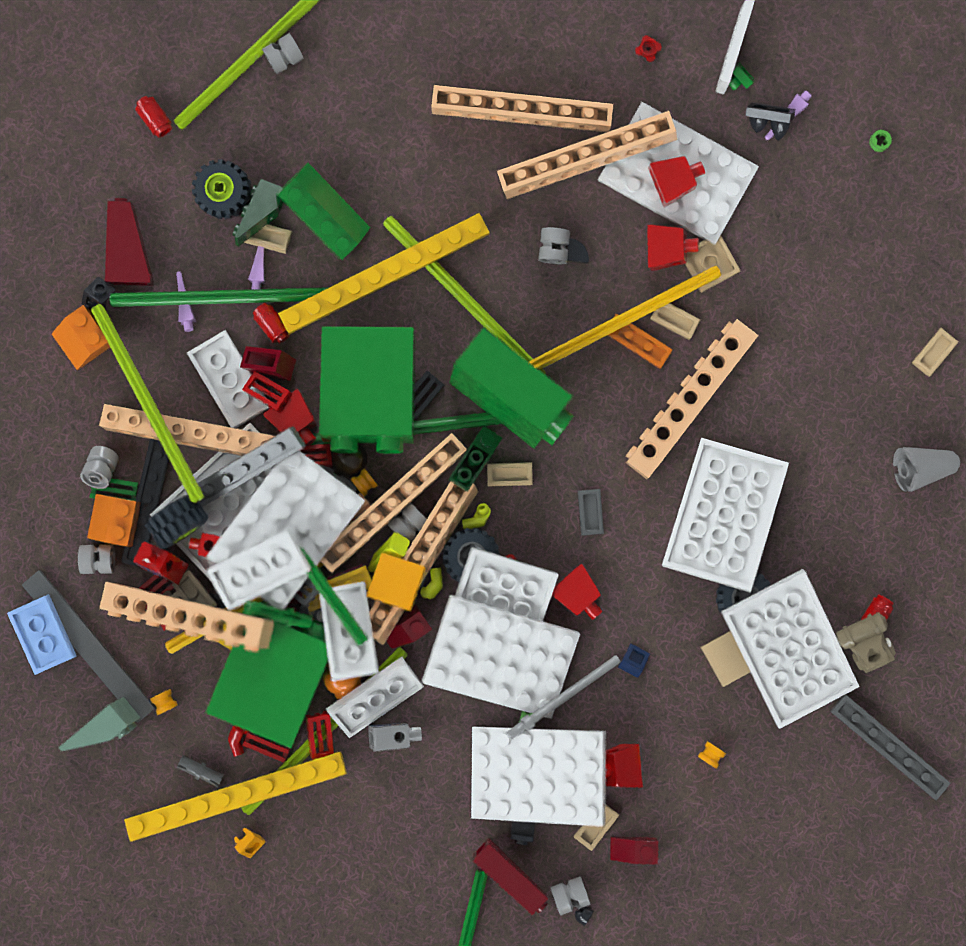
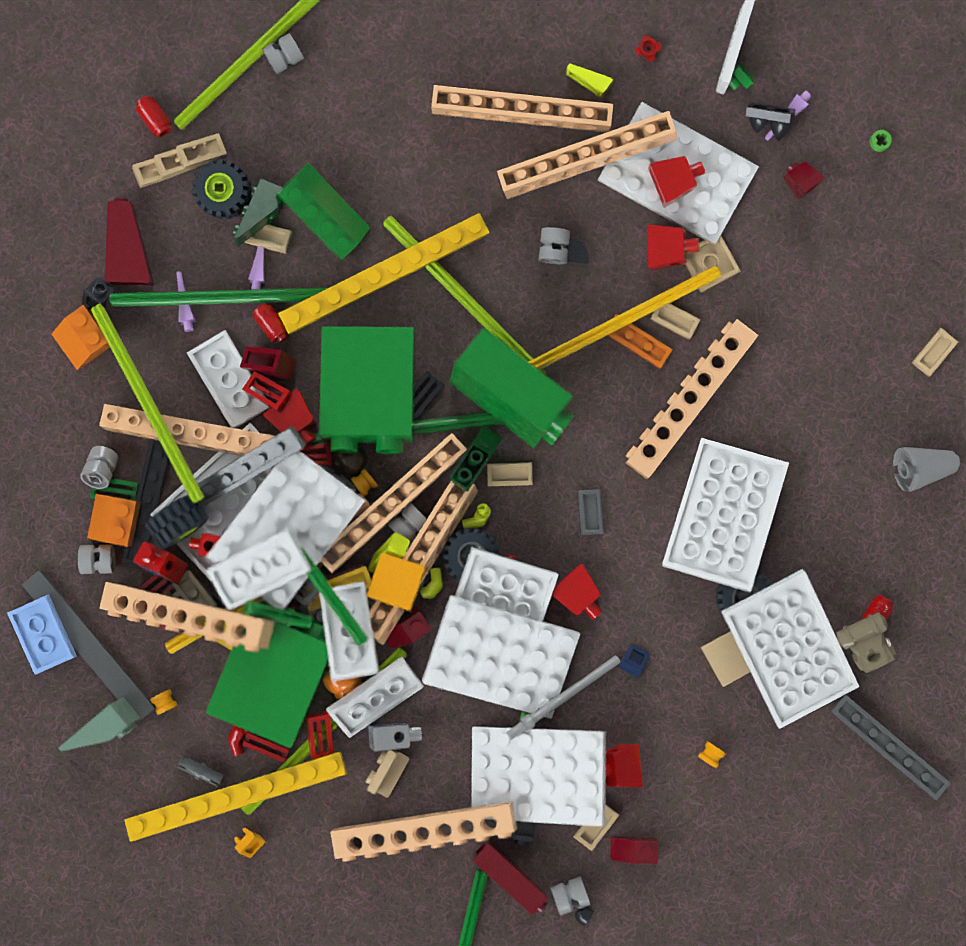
(179, 160): none -> tan slope
(388, 773): none -> tan bracket
(502, 812): none -> light nougat brick
(591, 80): none -> neon yellow slope
(802, 178): none -> dark red slope

